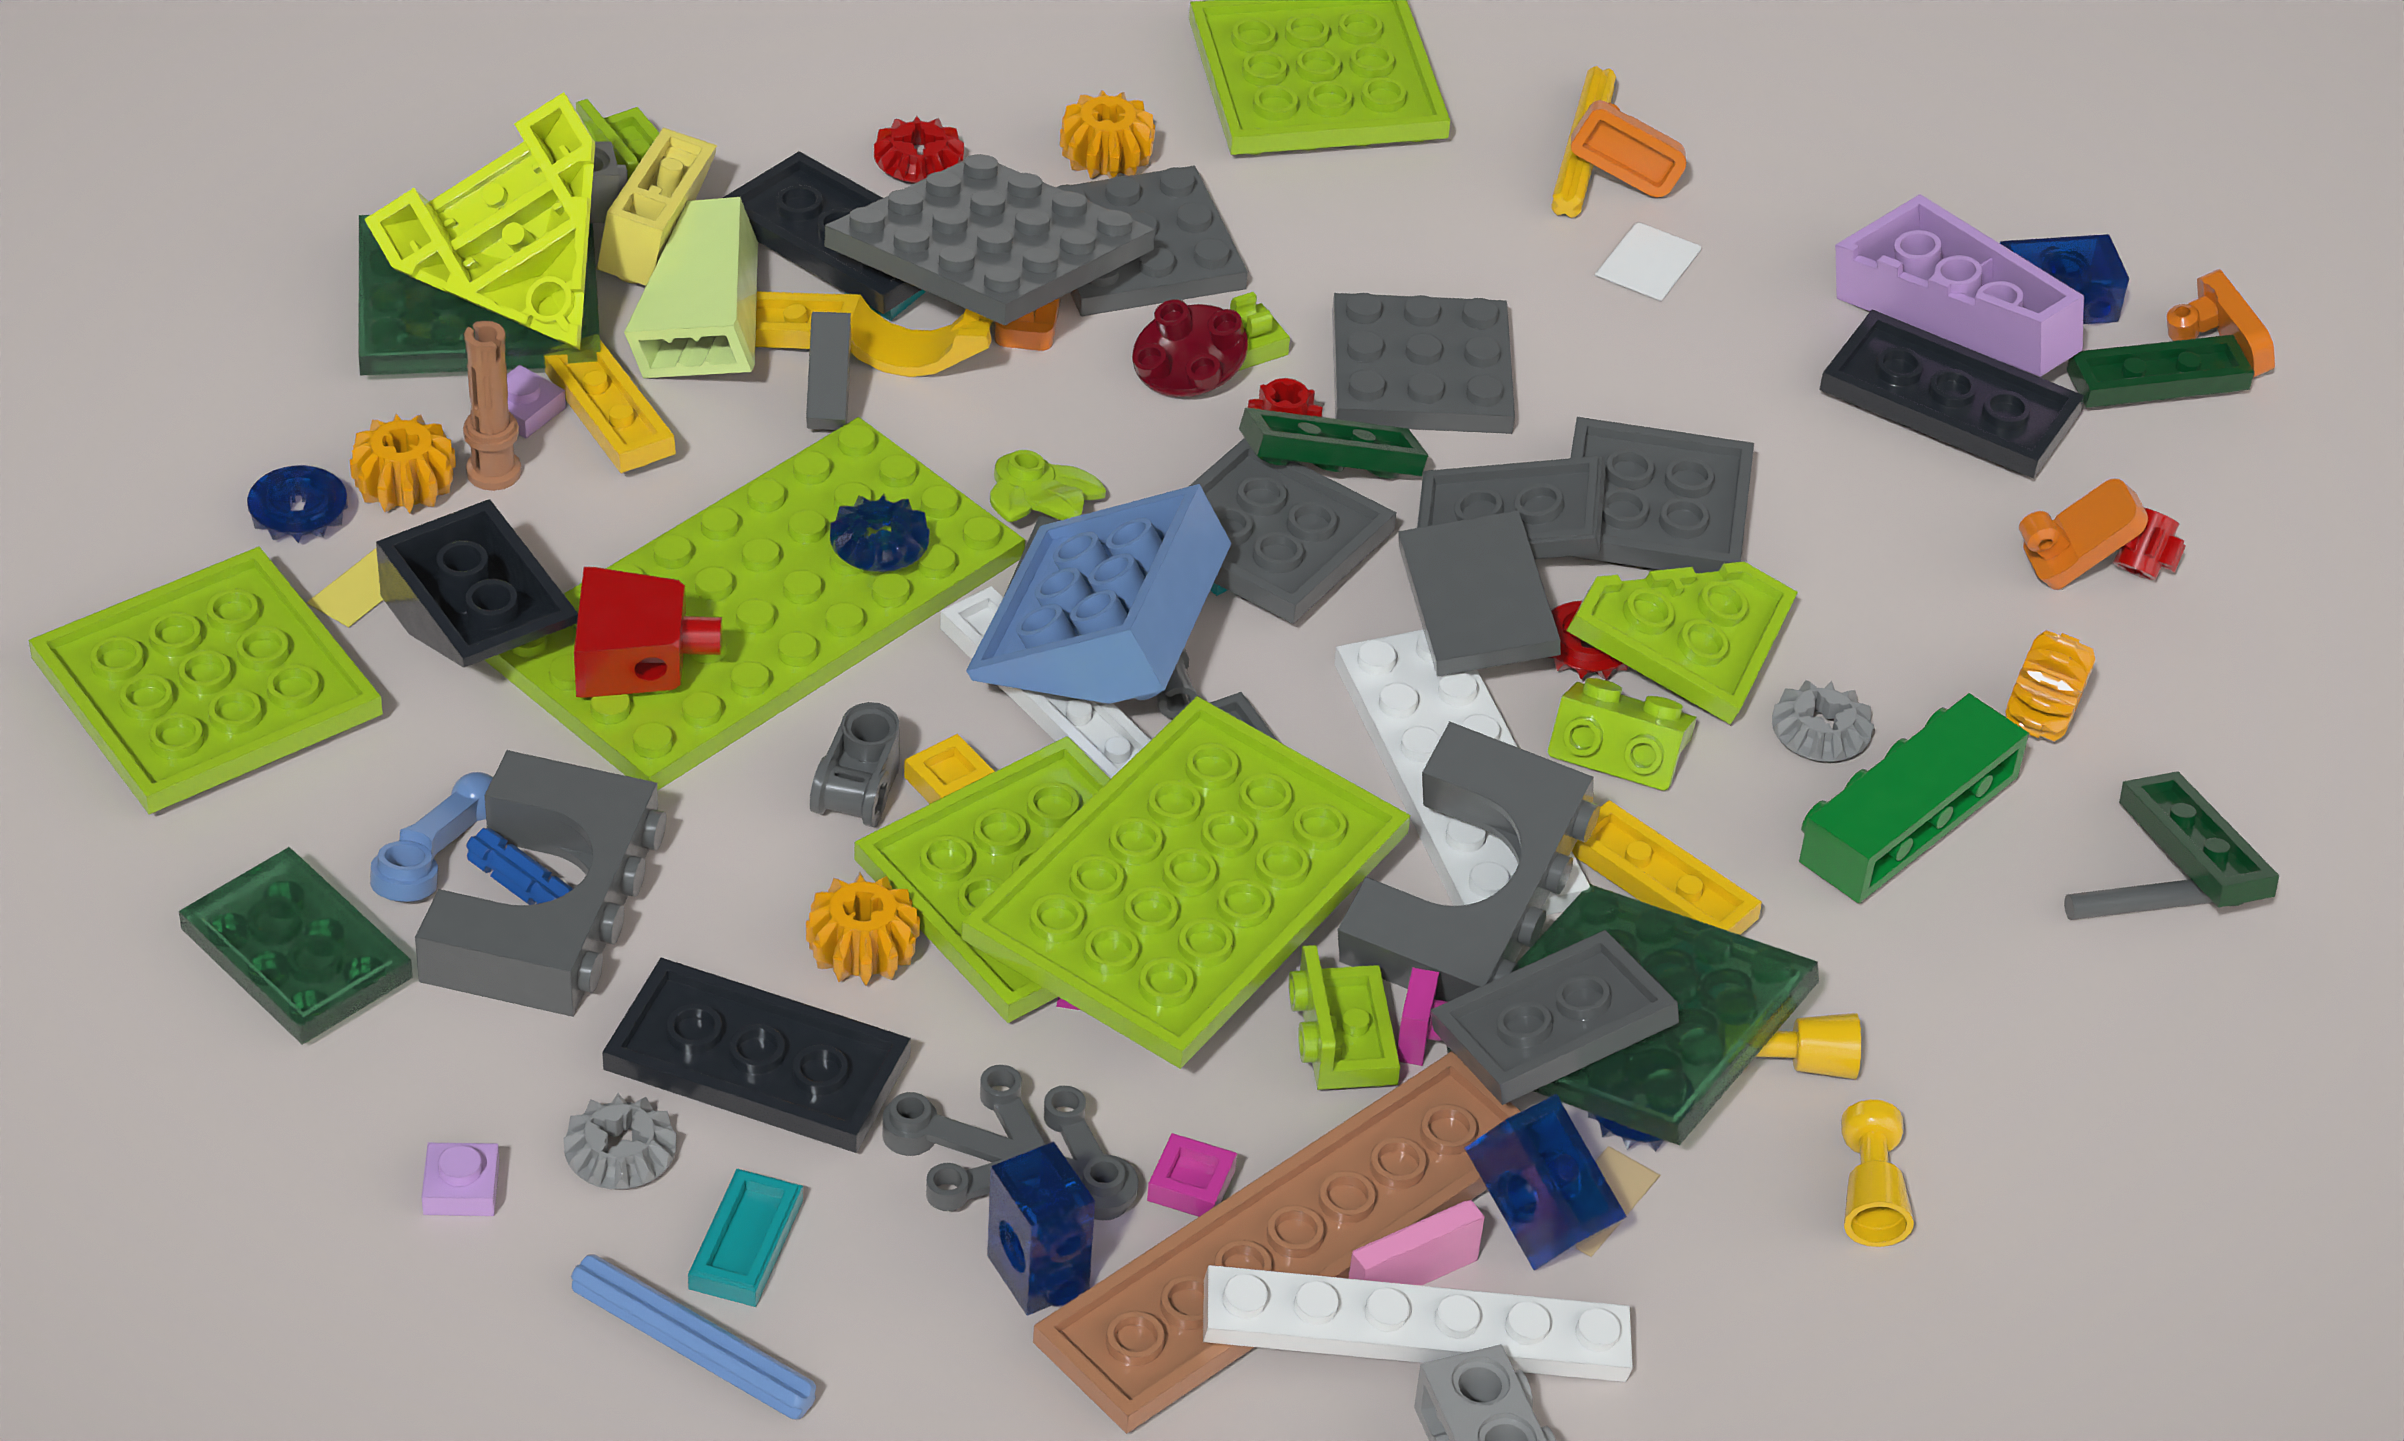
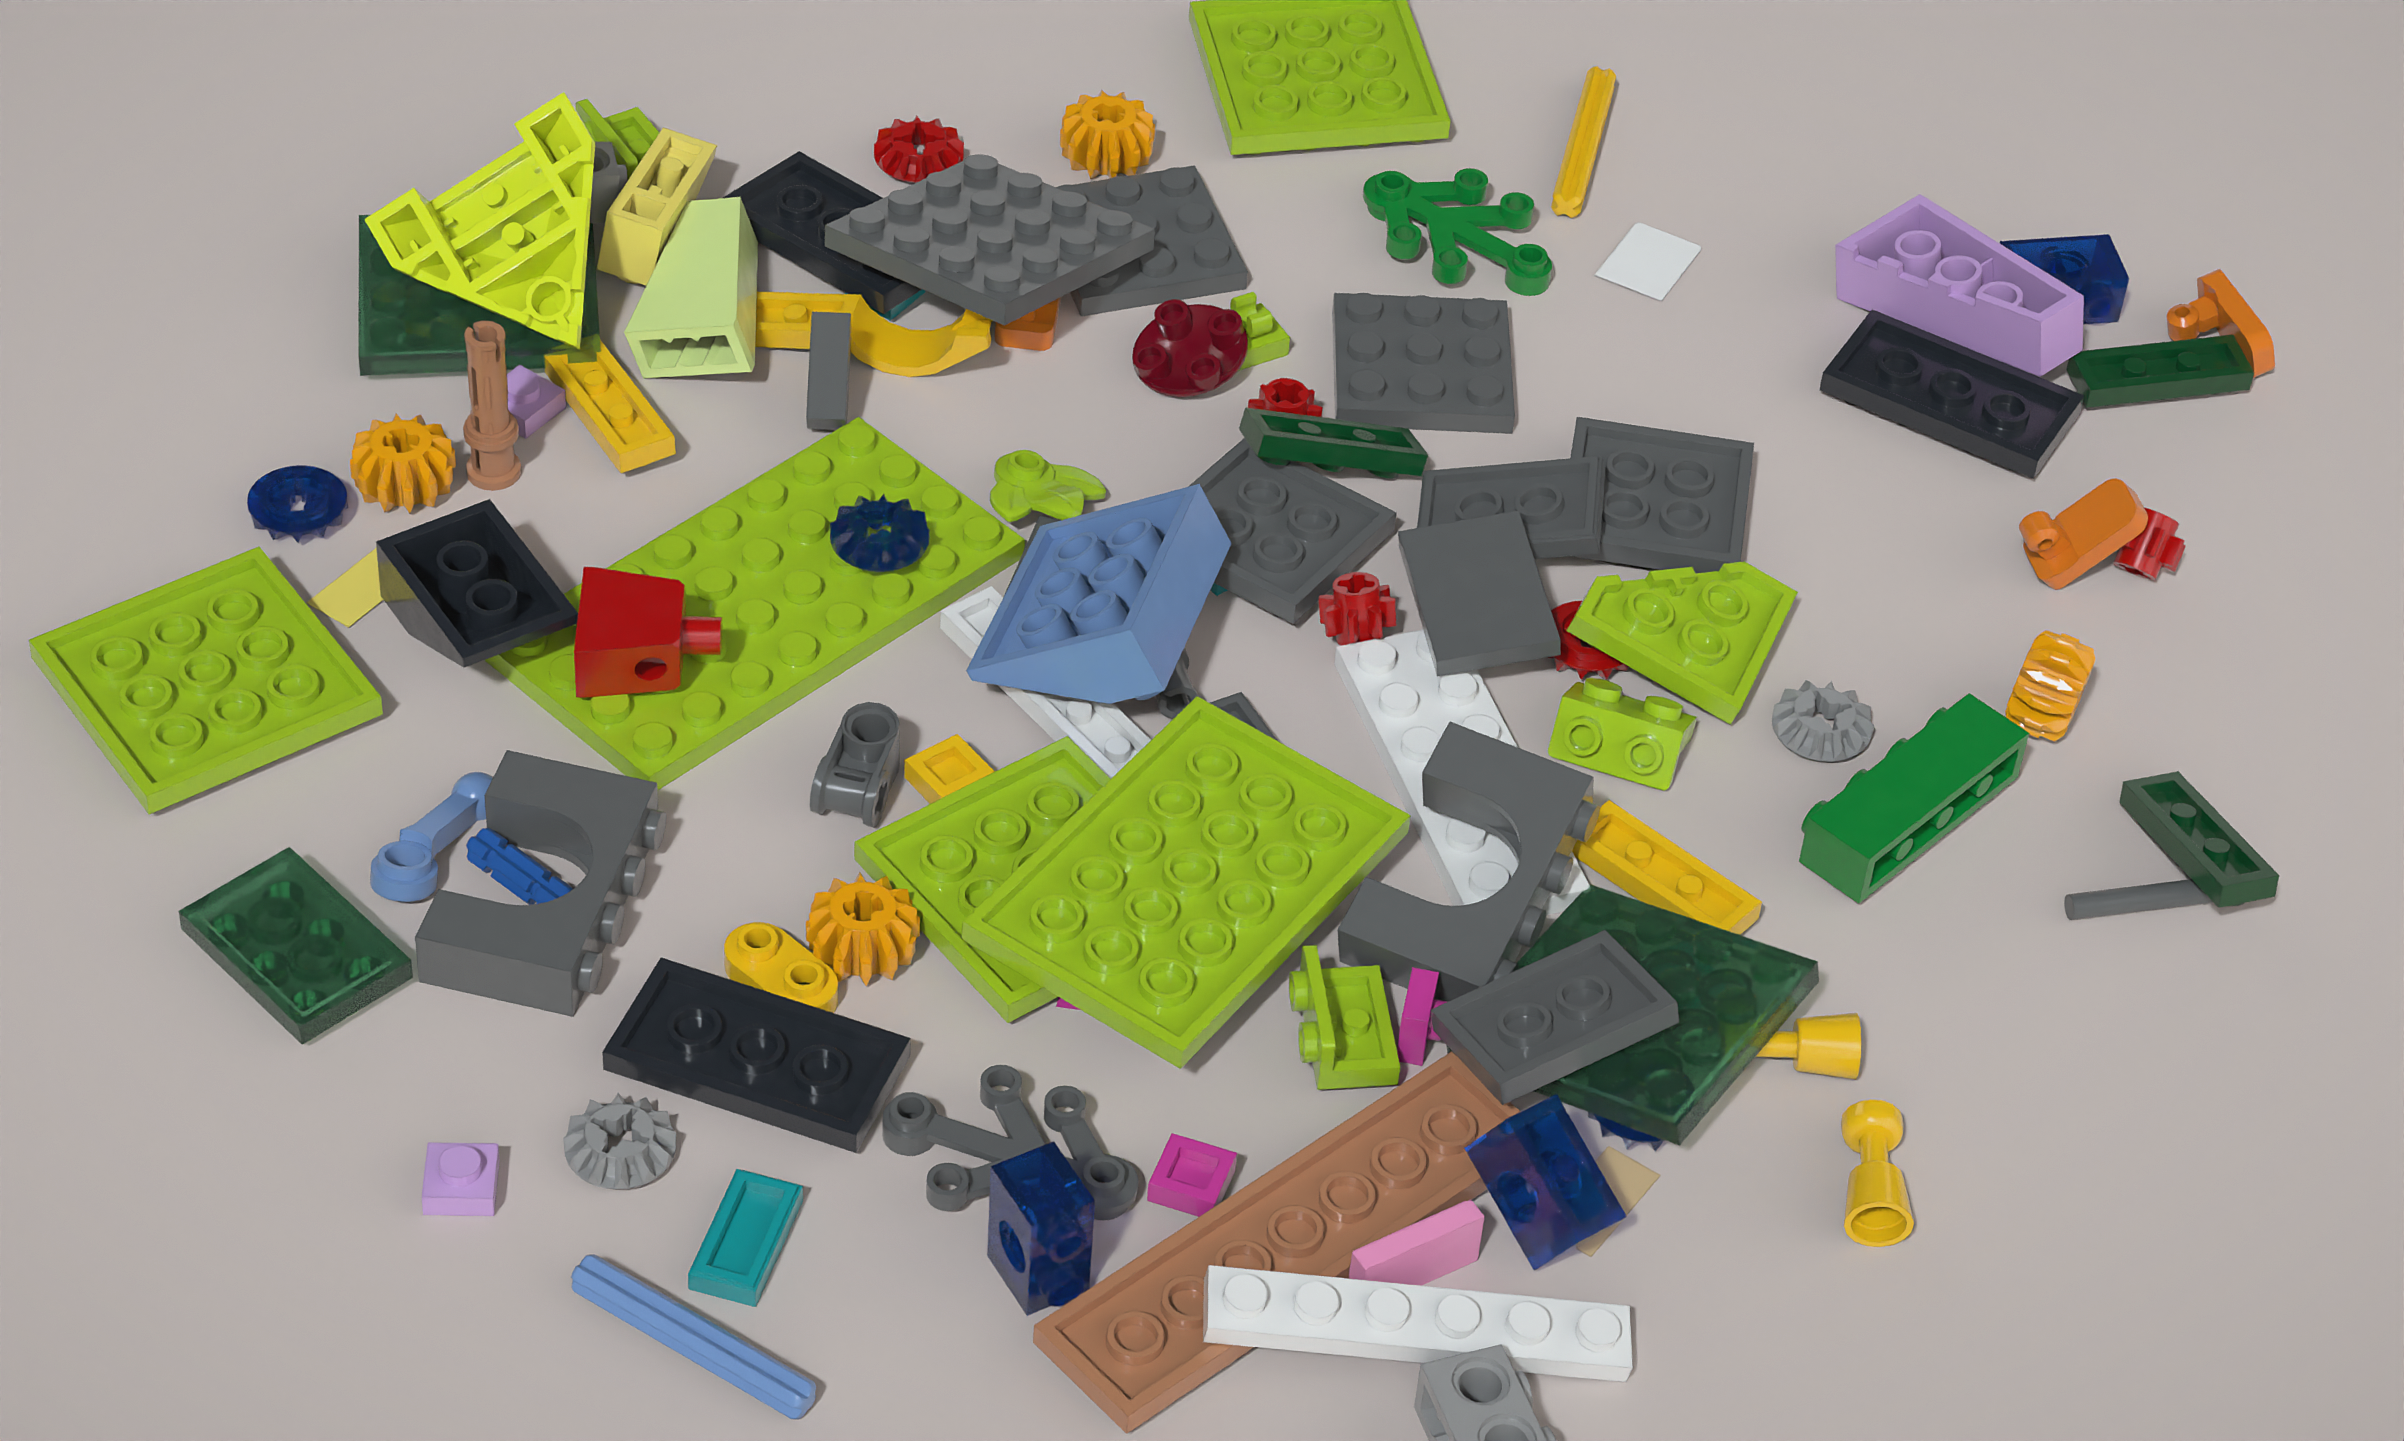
(776, 963): none -> yellow plate
(1357, 608): none -> red gear
(1395, 197): none -> green plant
(1628, 149): orange piece -> none

